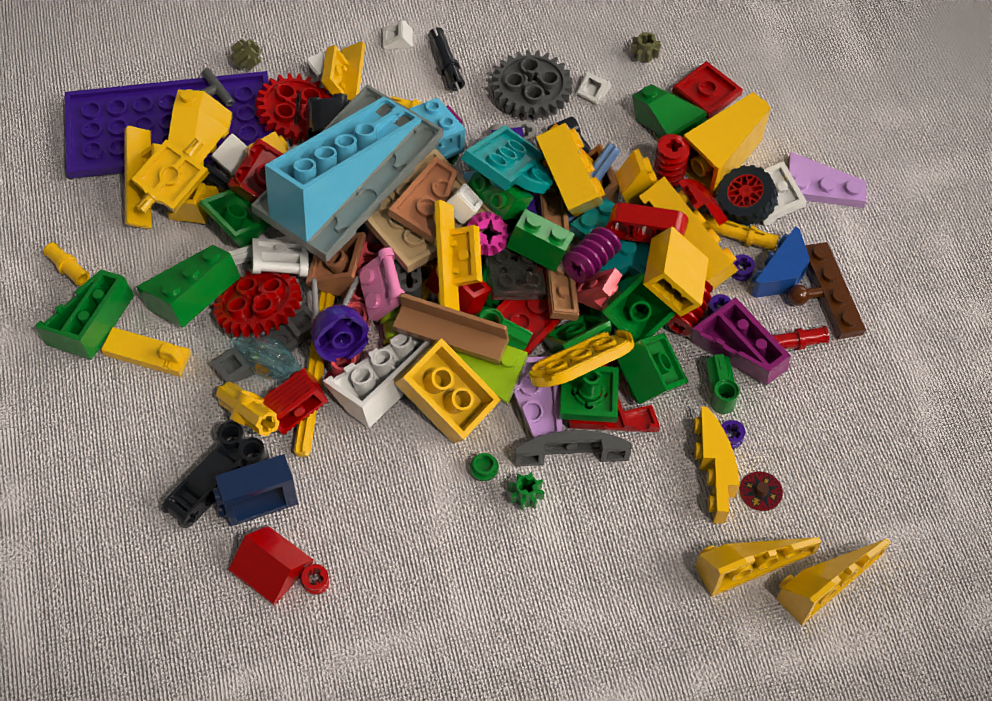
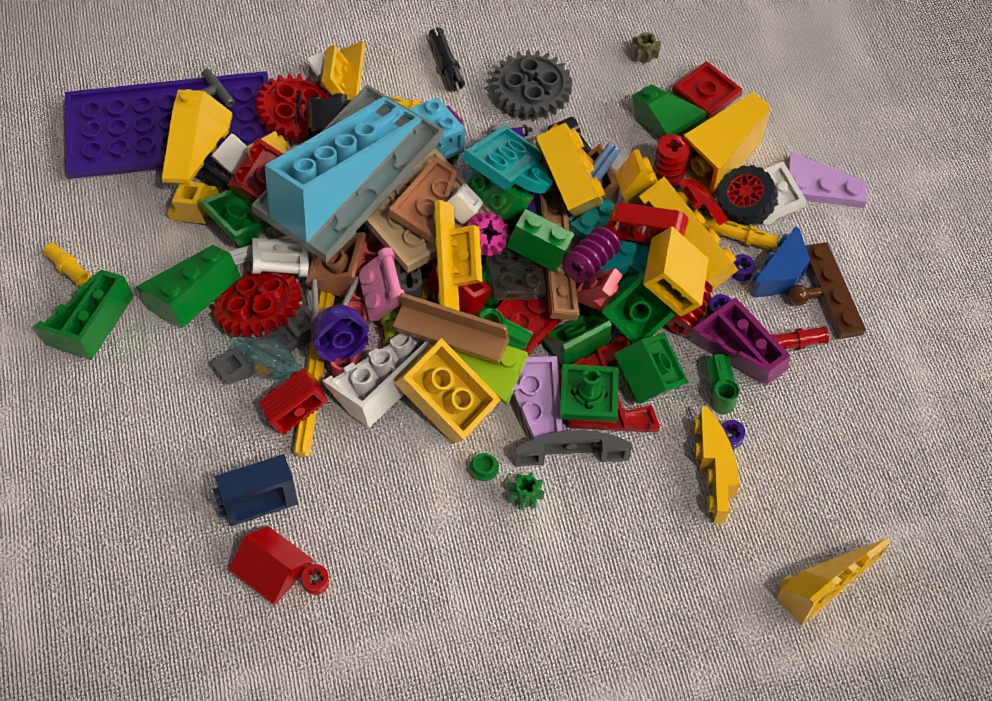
(137, 153): yellow bracket -> none
(146, 352): yellow hinge -> none
(170, 176): yellow plate -> none
(196, 492): black piece -> none
(245, 54): olive gear -> none
(247, 408): yellow piece -> none
(397, 36): white slope -> none
(581, 358): yellow tile -> none
(593, 88): white slope -> none
(742, 562): yellow wedge -> none
(761, 491): piece -> none

